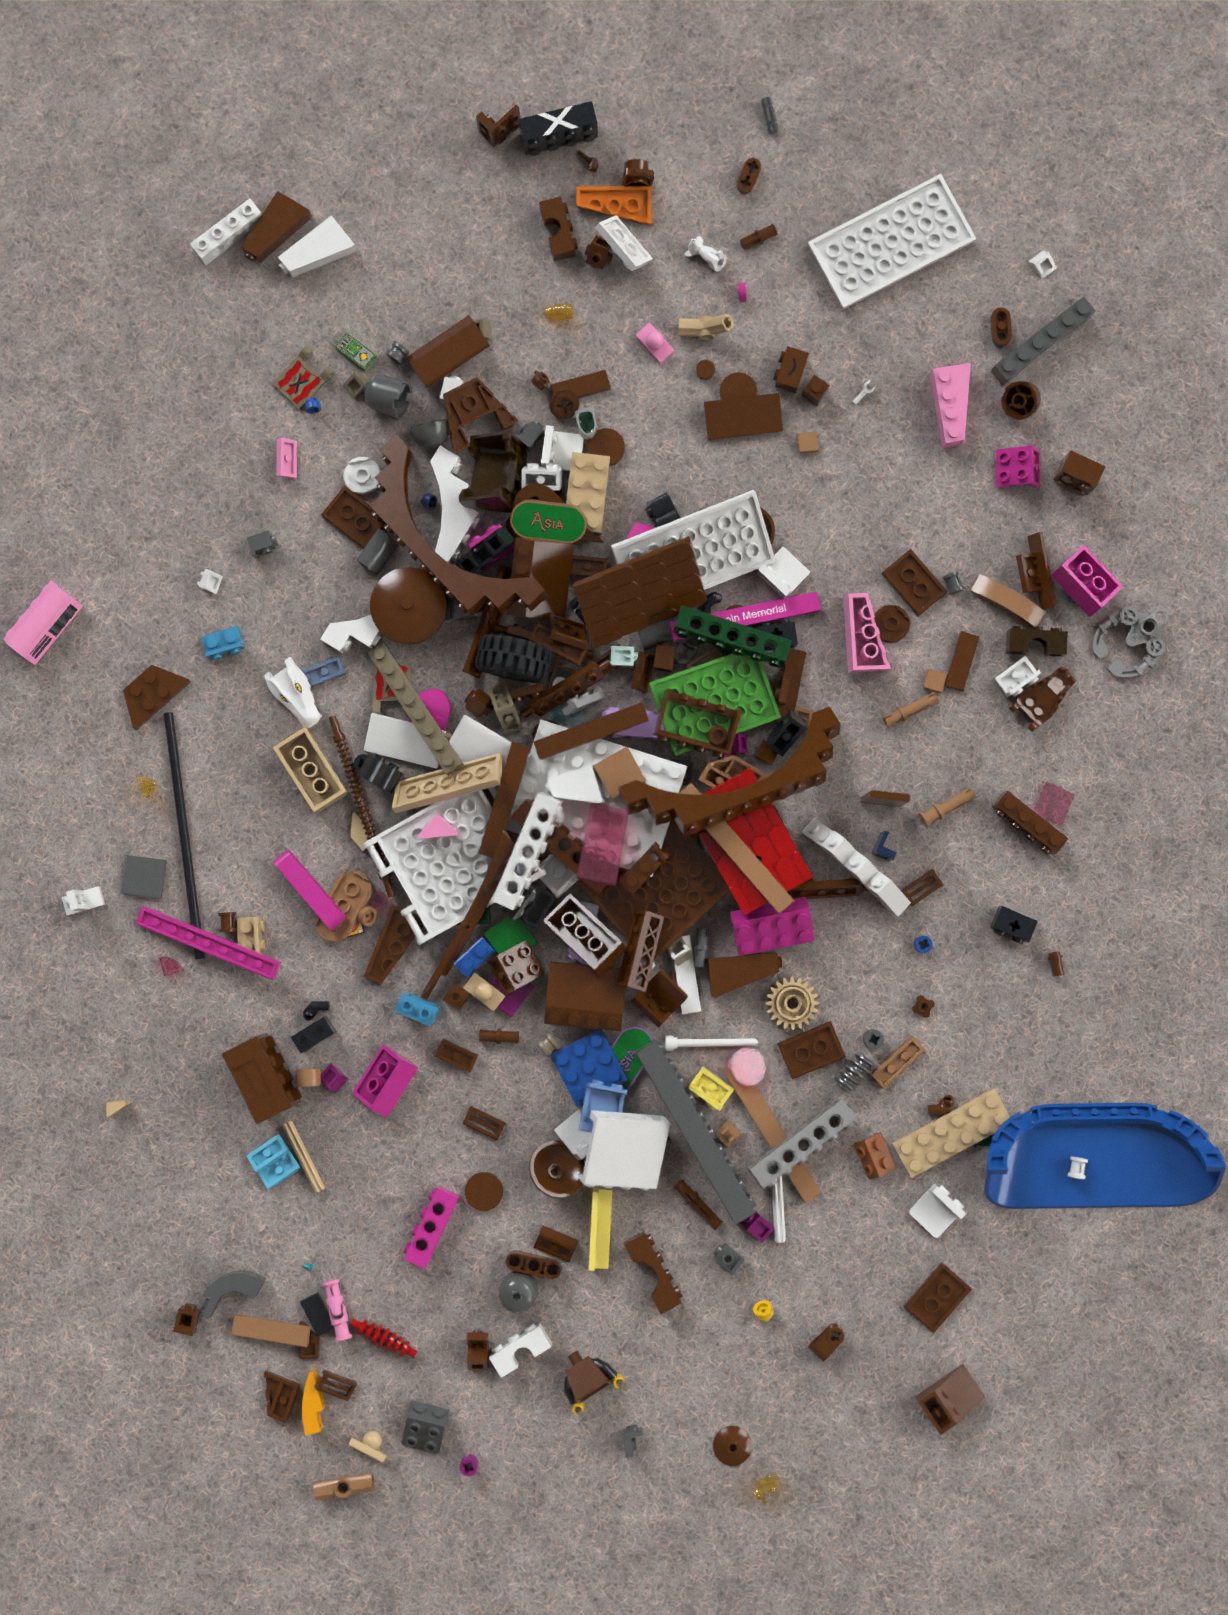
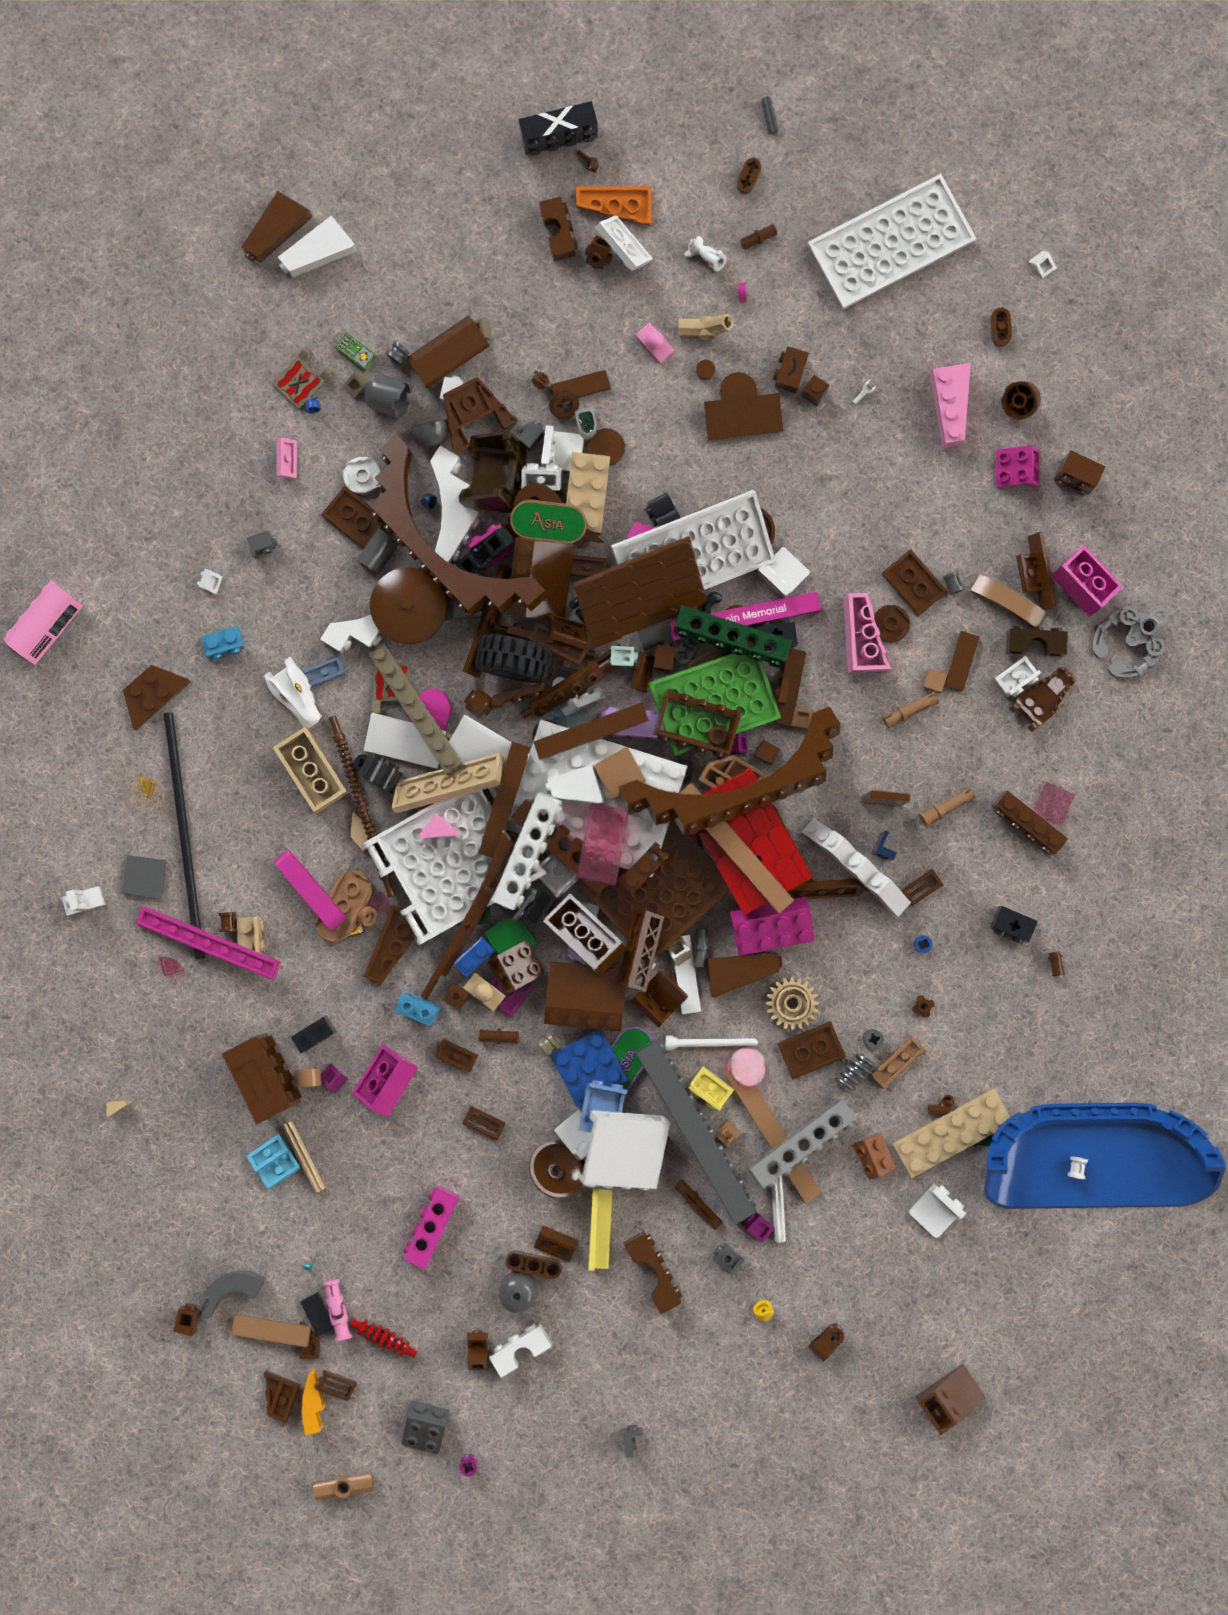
(226, 232): white brick -> none
(313, 1008): black arm -> none
(371, 1442): tan tile -> none
(484, 1191): reddish brown tile -> none
(496, 132): reddish brown bracket -> none
(505, 709): dark tan bracket -> none
(560, 311): clear yellow cone -> none
(587, 1378): reddish brown torso -> none
(637, 173): reddish brown piece -> none
(728, 1436): reddish brown dish -> none
(767, 1484): clear yellow bracket -> none
(786, 733): black brick -> none
(807, 442): medium nougat tile -> none
(937, 1297): reddish brown tile -> none
(1042, 340): dark grey arch -> none

